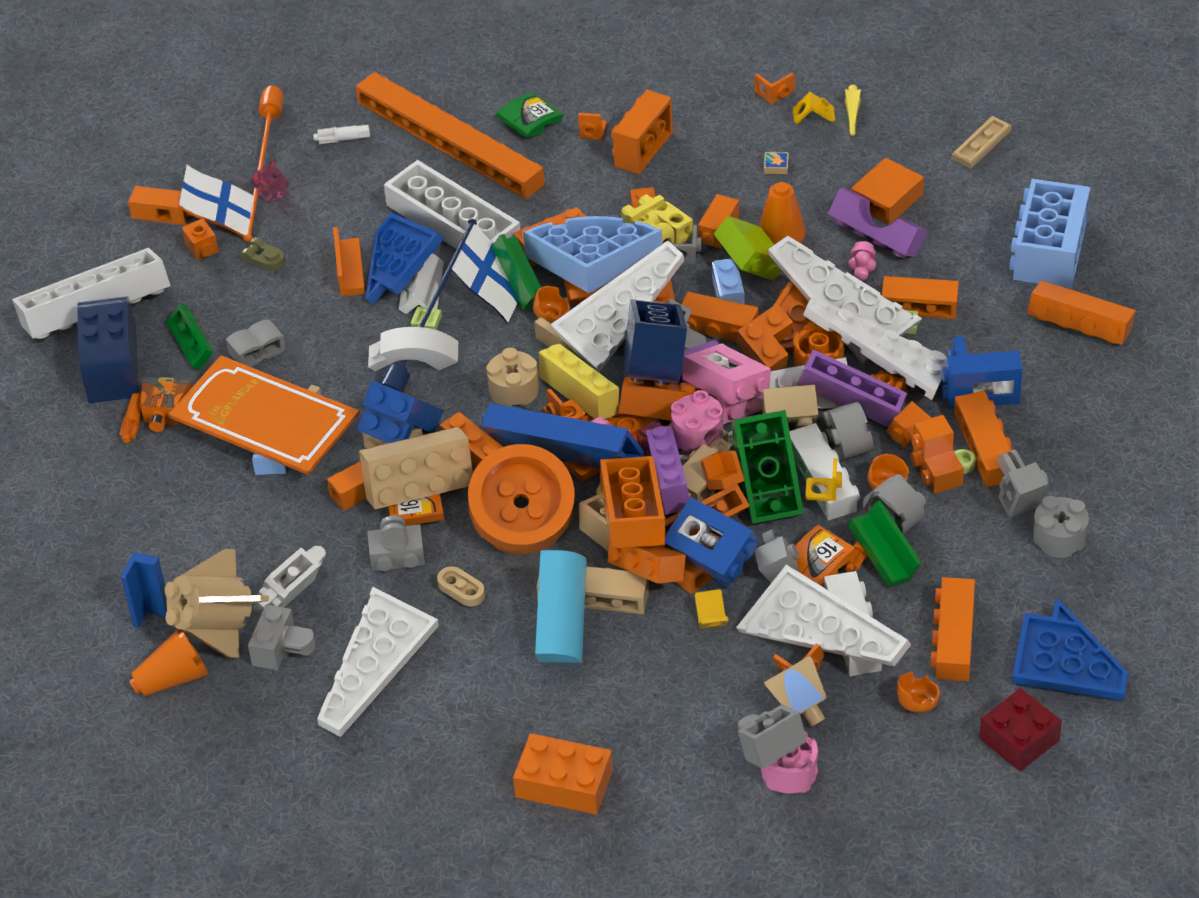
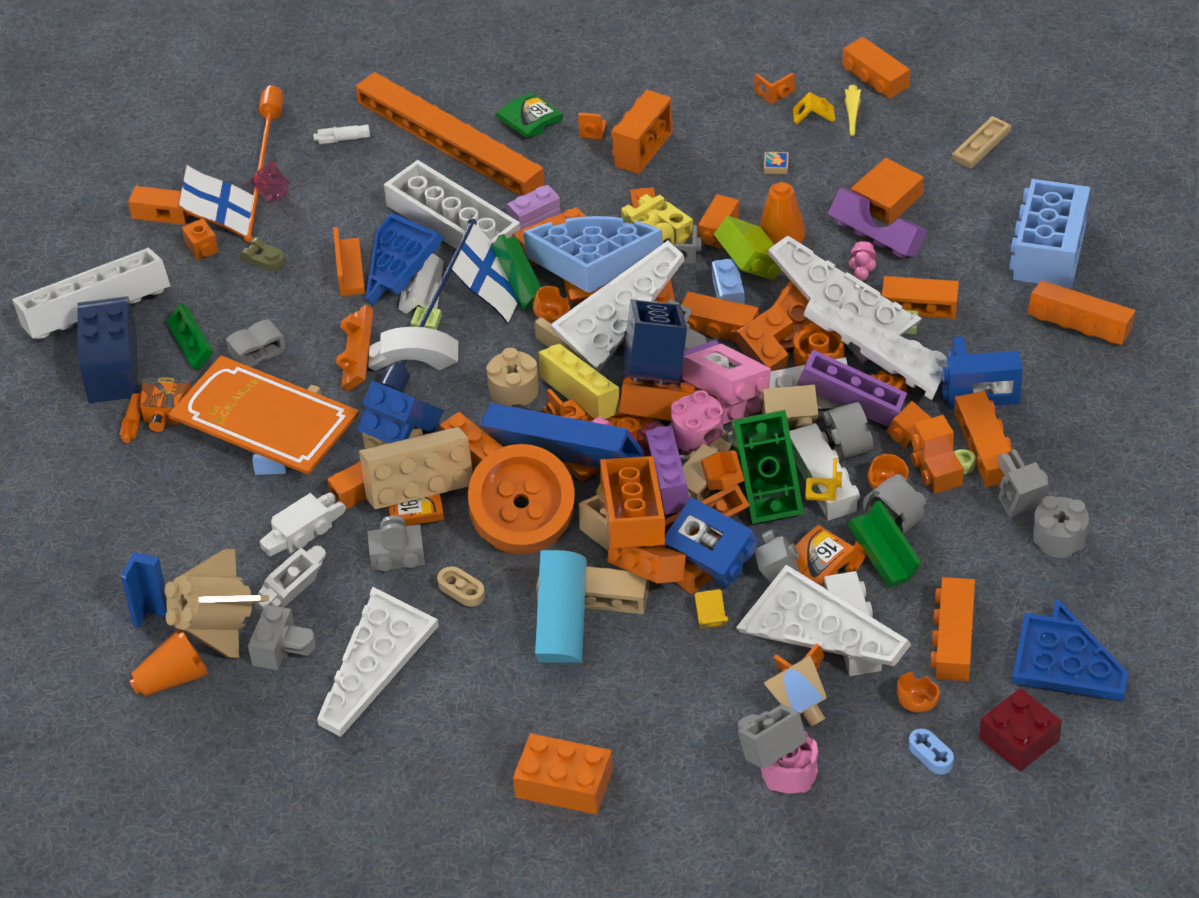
(301, 523): none -> white hinge
(355, 357): none -> orange hinge
(534, 206): none -> lavender brick
(876, 67): none -> orange brick
(928, 753): none -> light blue beam

